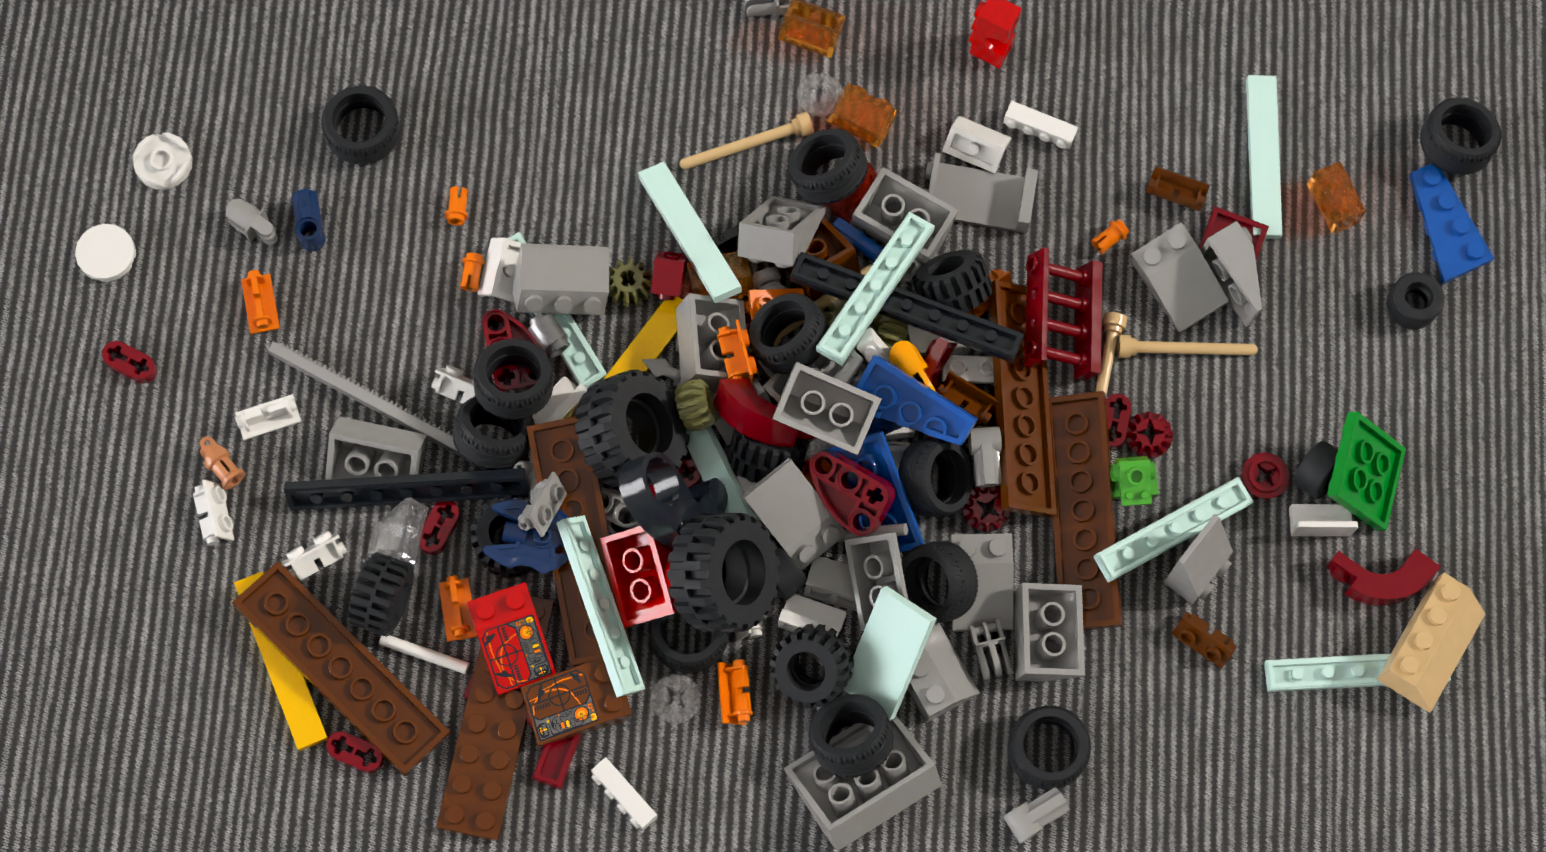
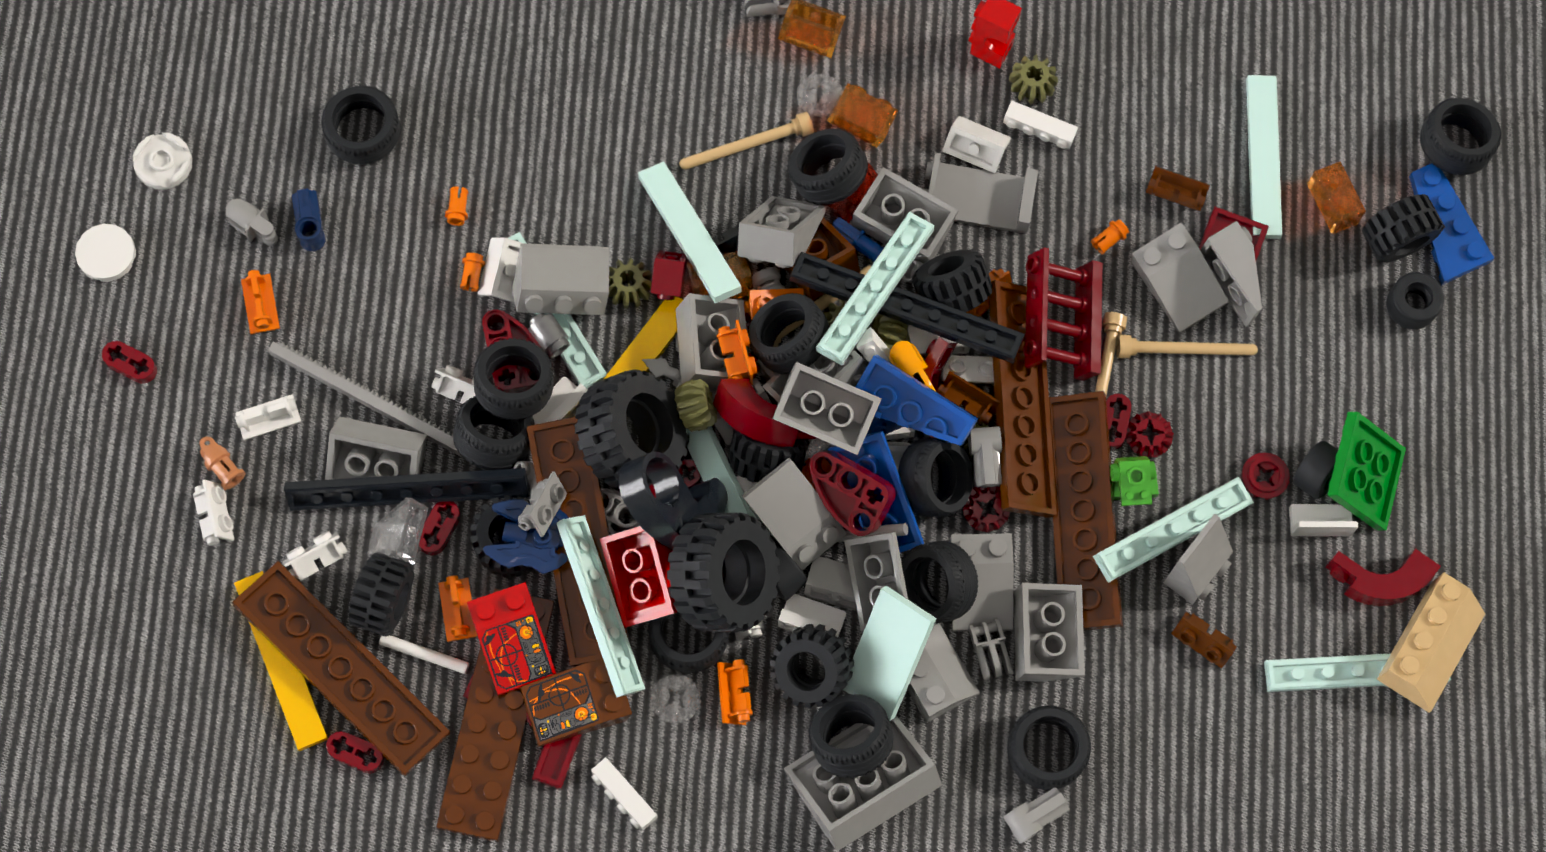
(1035, 71): none -> olive gear
(1403, 228): none -> black tyre

